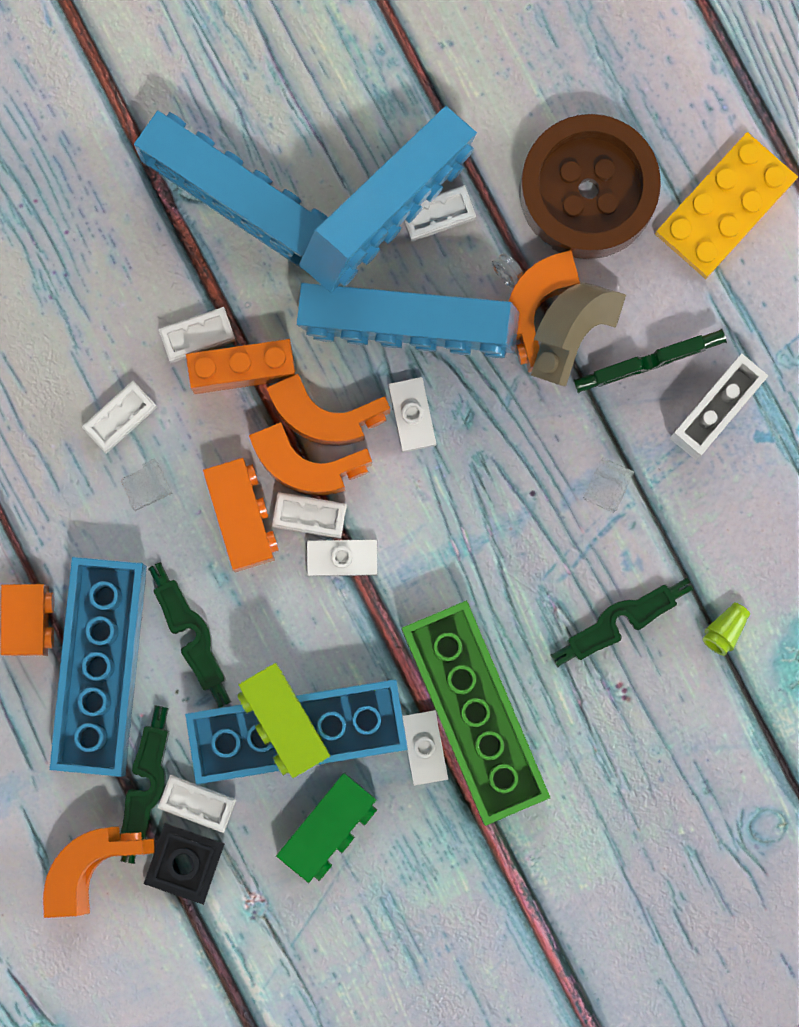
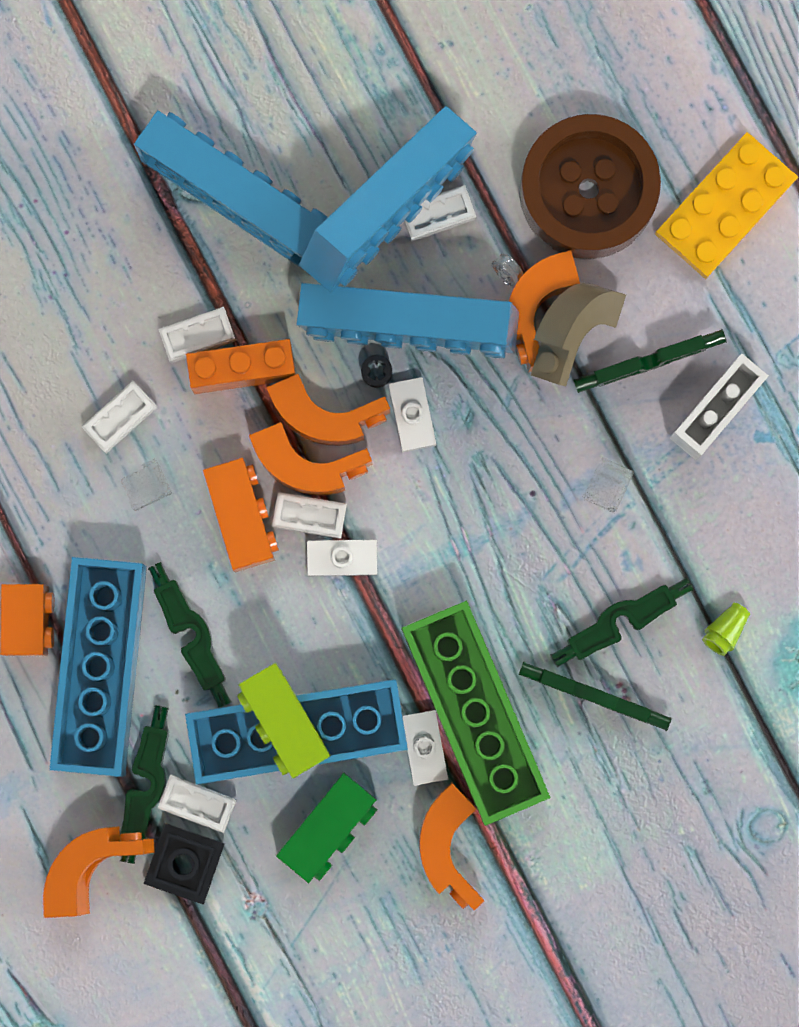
(387, 371): none -> black bush
(436, 833): none -> orange arch
(595, 696): none -> dark green piece

